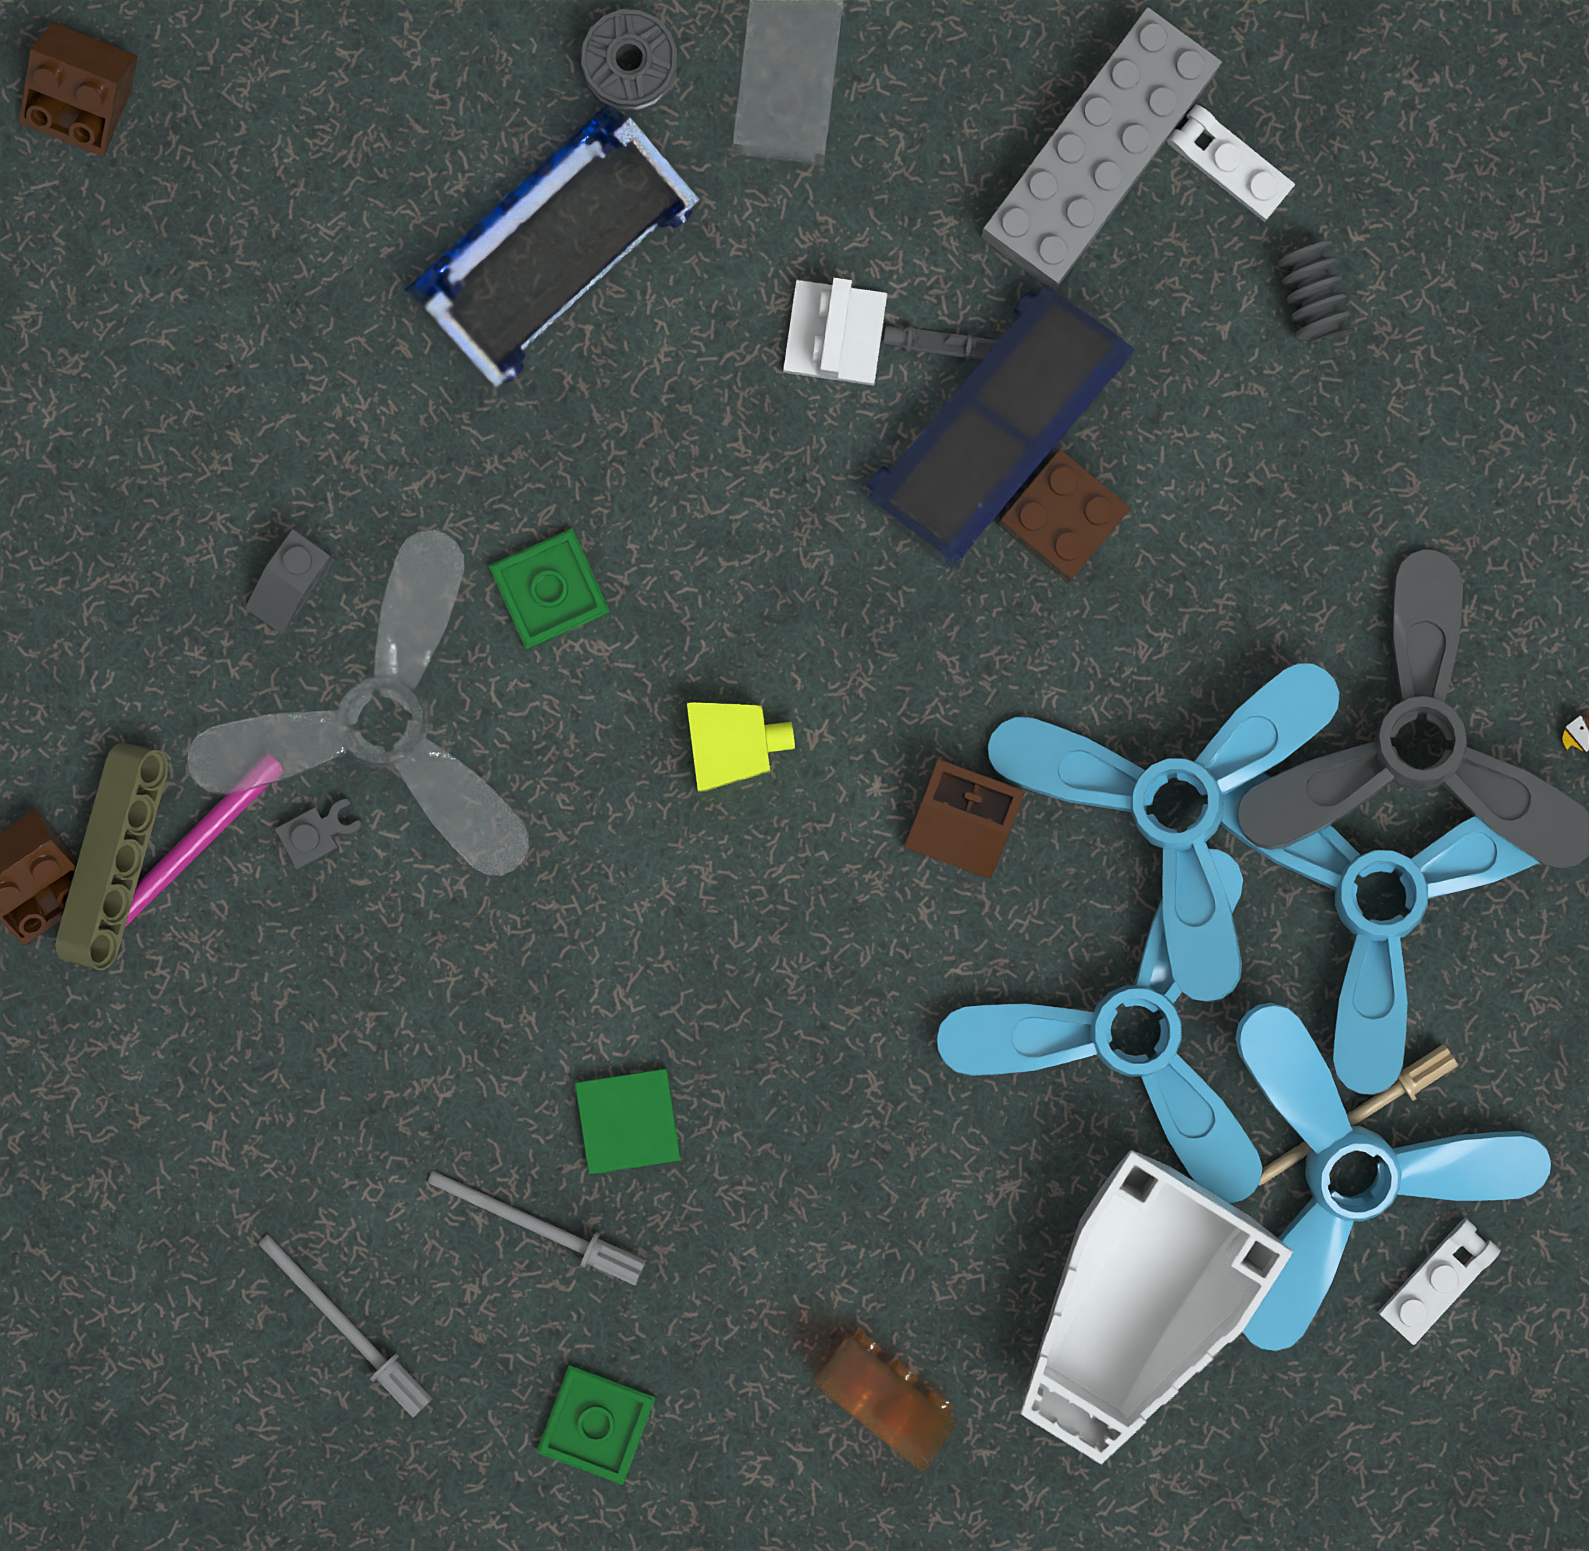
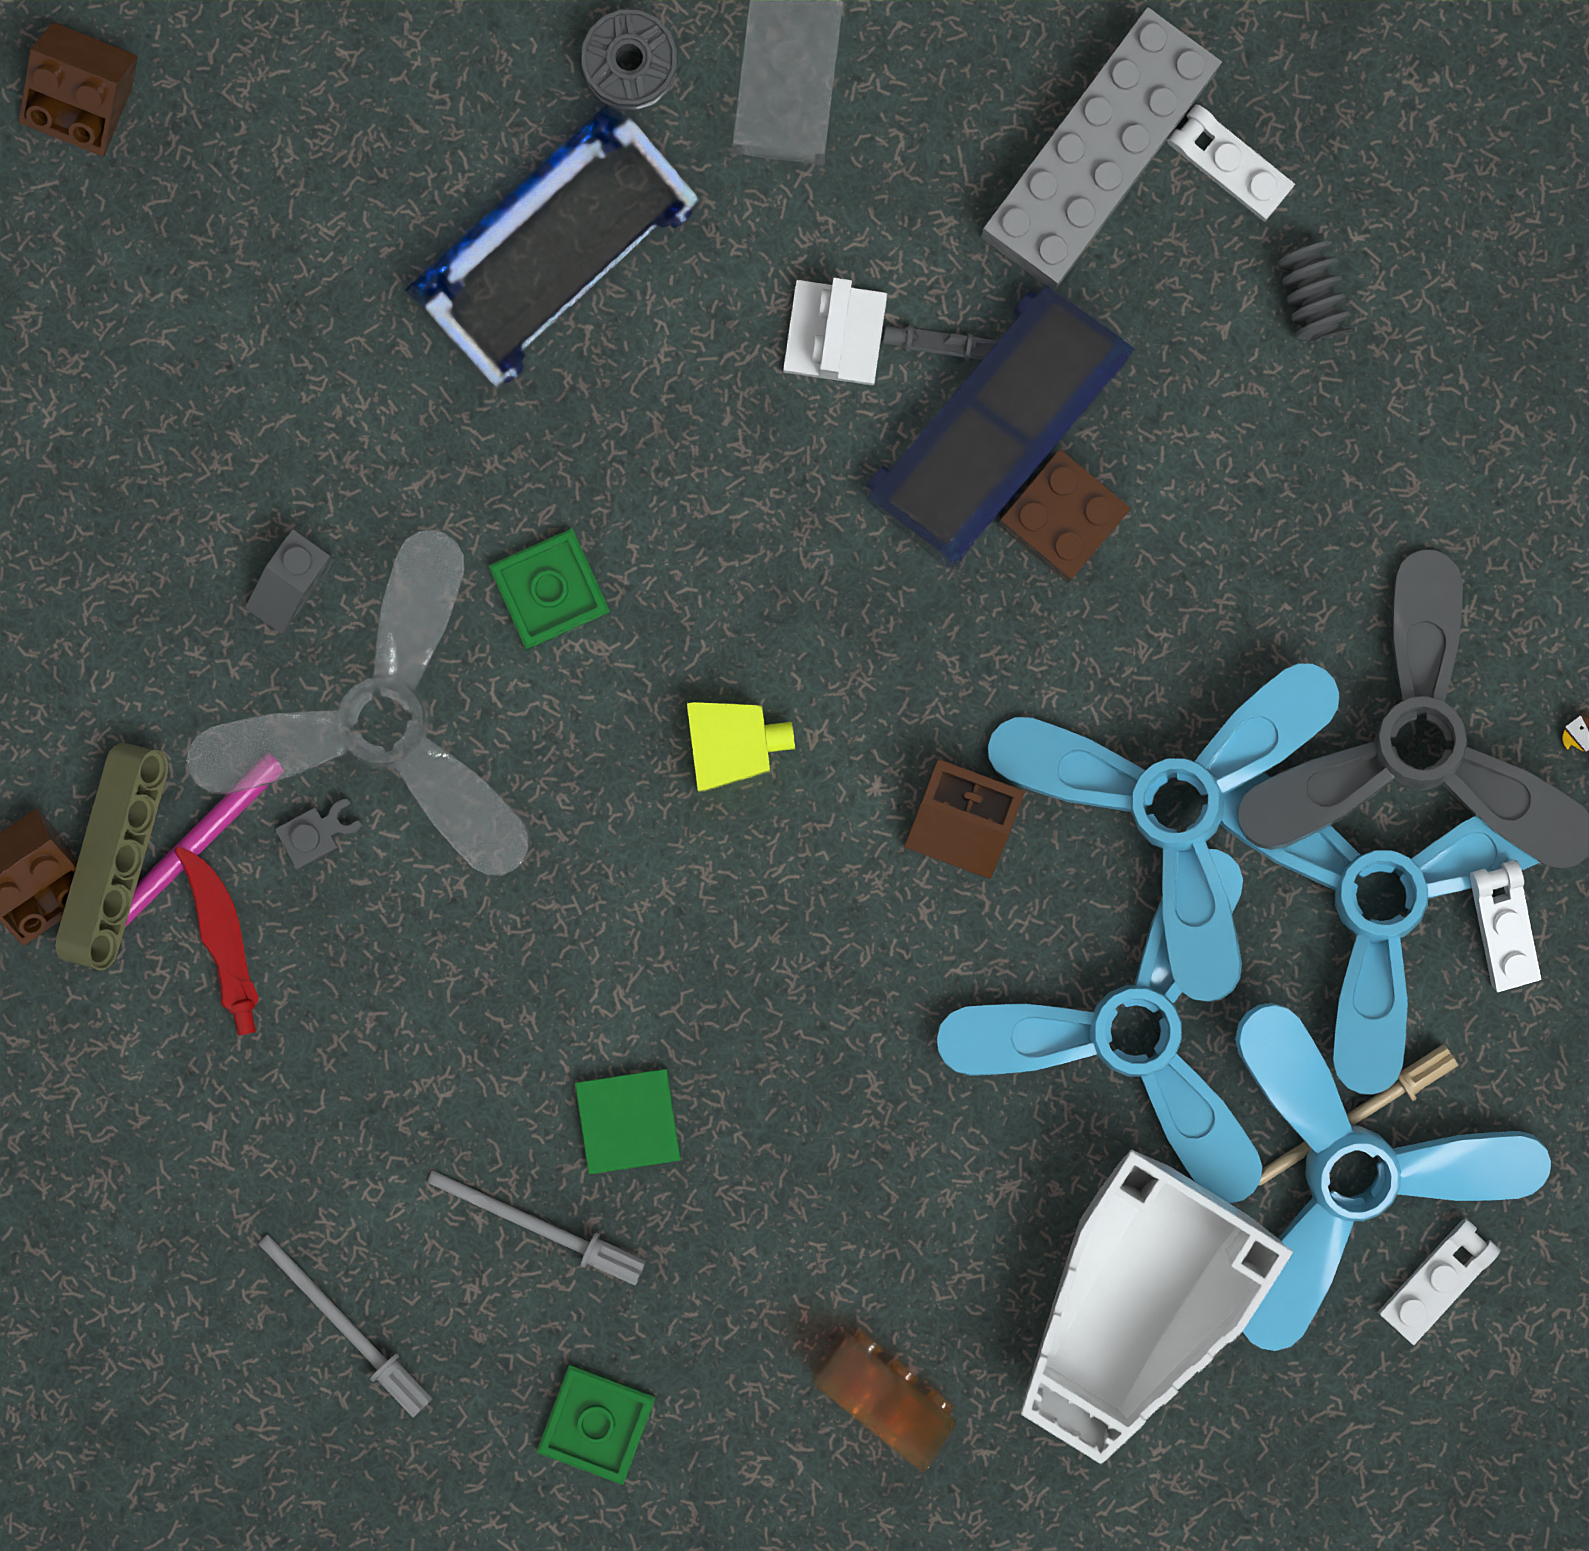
(222, 938): none -> red sword
(1505, 926): none -> white plate

